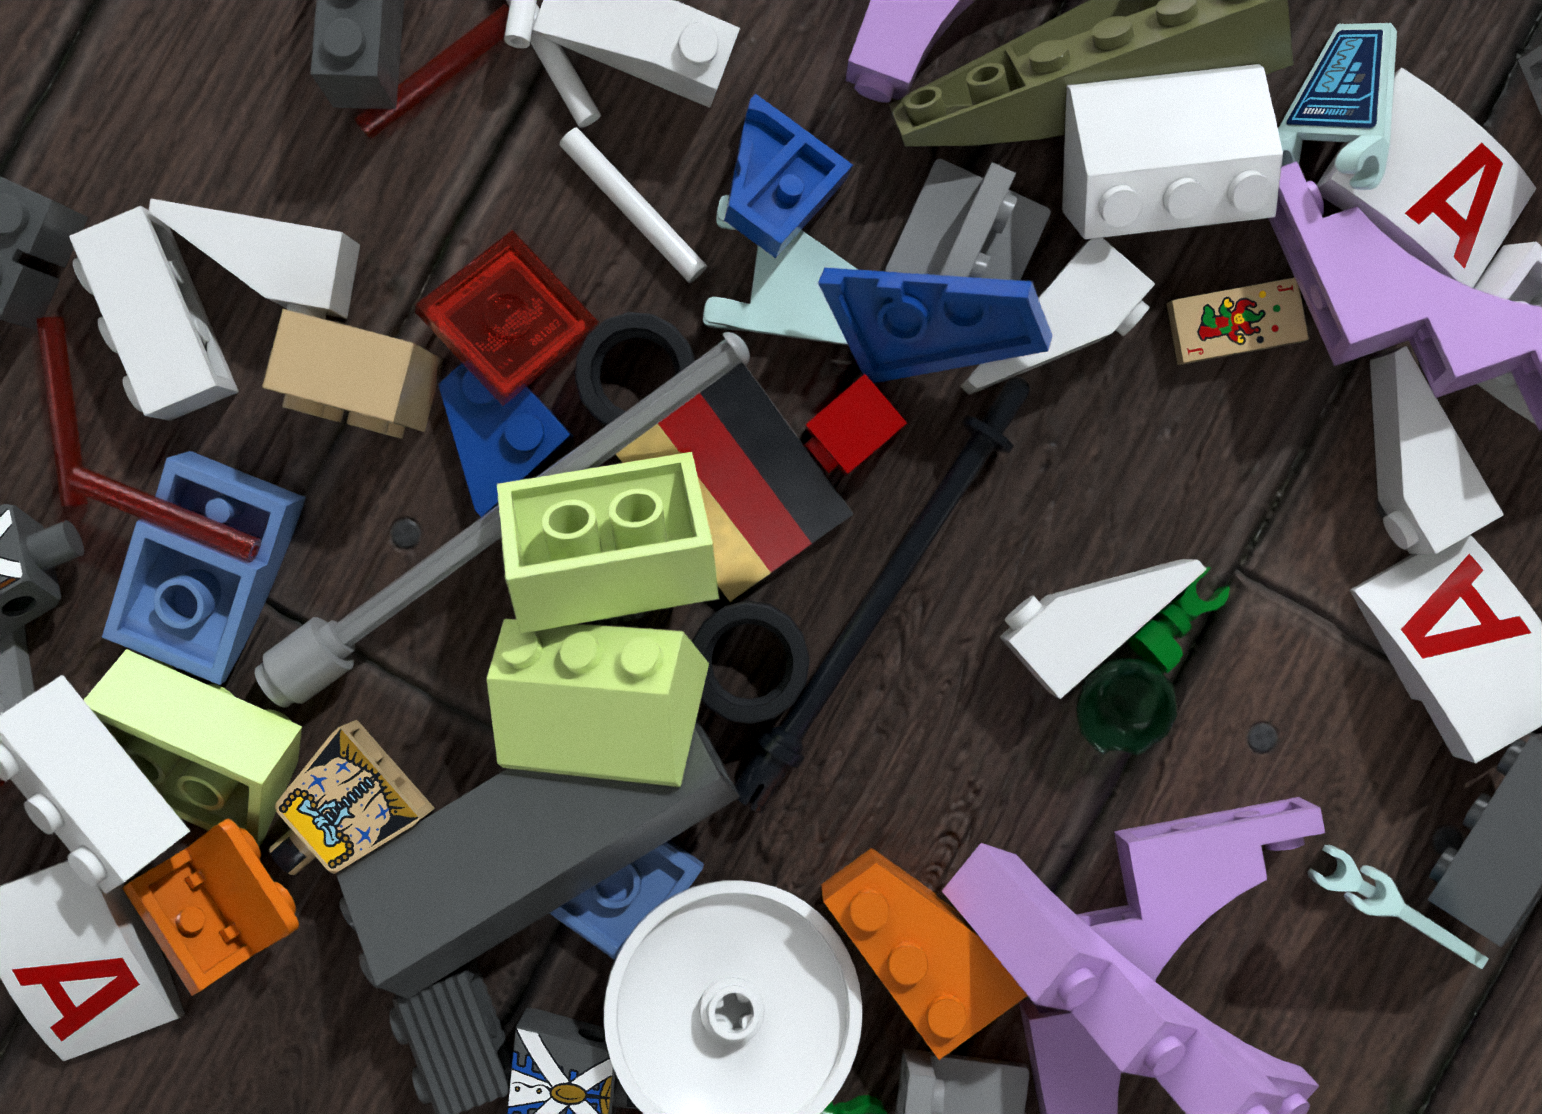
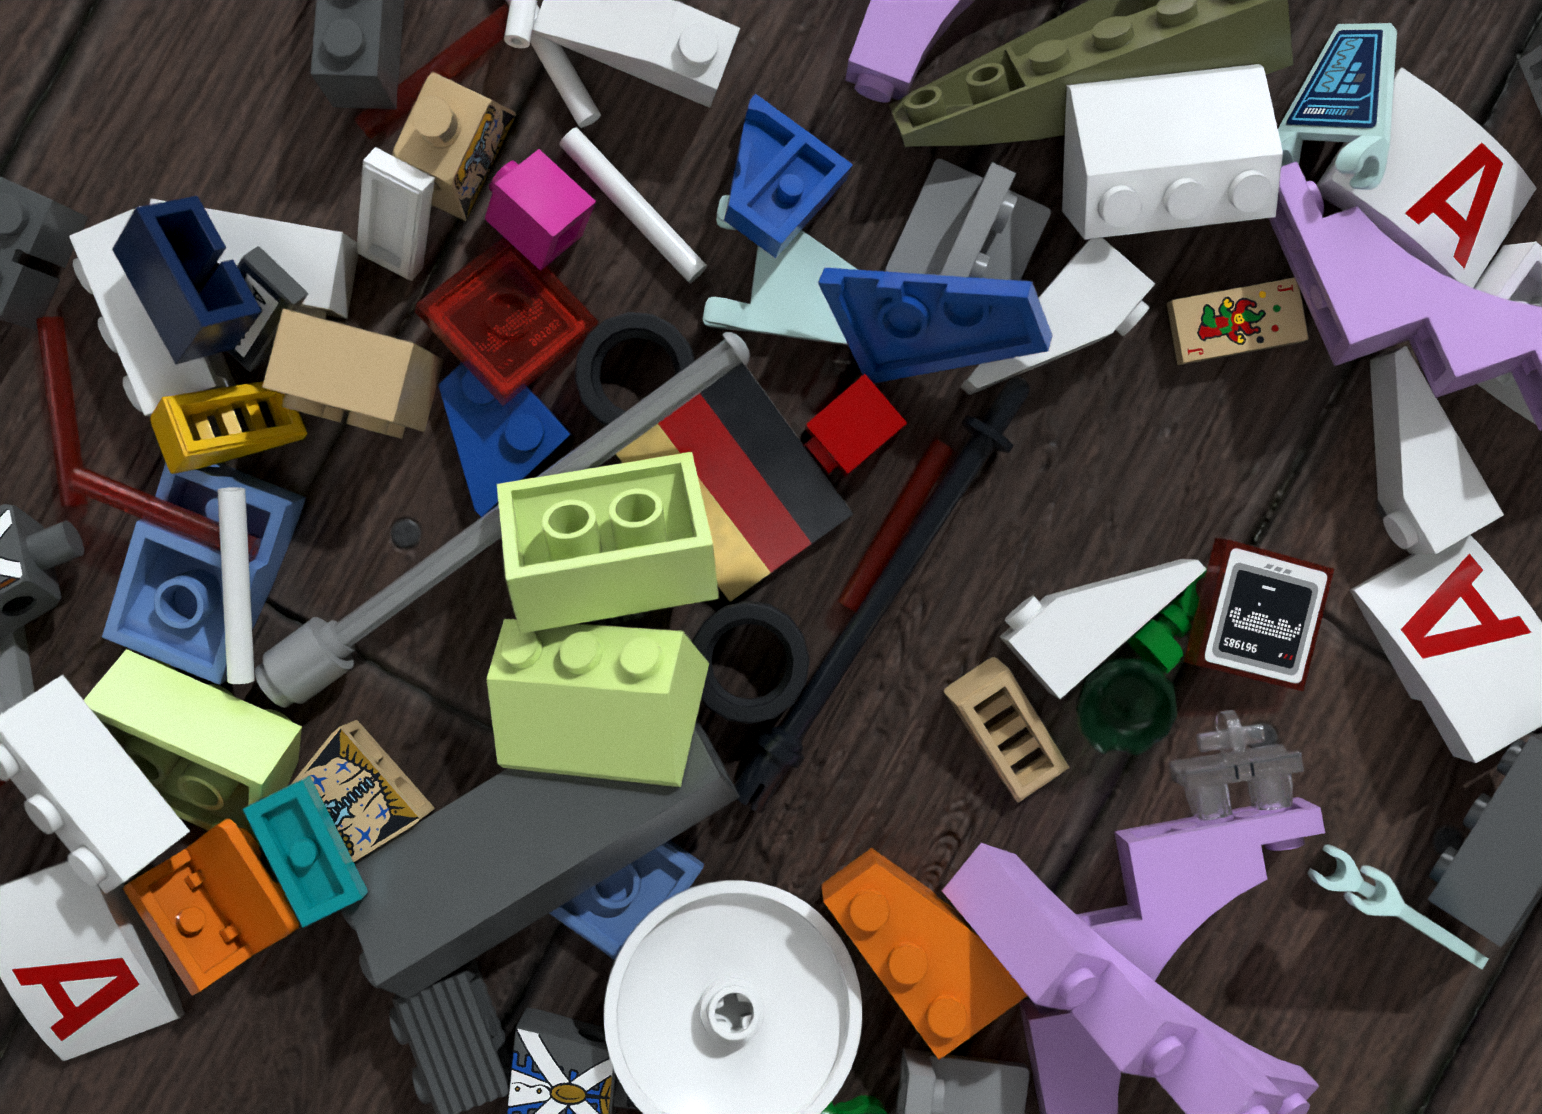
(168, 255): none -> dark blue piece
(186, 454): none -> yellow slope
(236, 585): none -> white piece
(273, 292): none -> tile
(306, 851): none -> teal plate
(394, 213): none -> white tile
(454, 140): none -> tan torso
(538, 208): none -> dark pink brick
(896, 523): none -> clear red piece
(975, 706): none -> tan slope
(1259, 614): none -> tile
(1264, 768): none -> clear hips

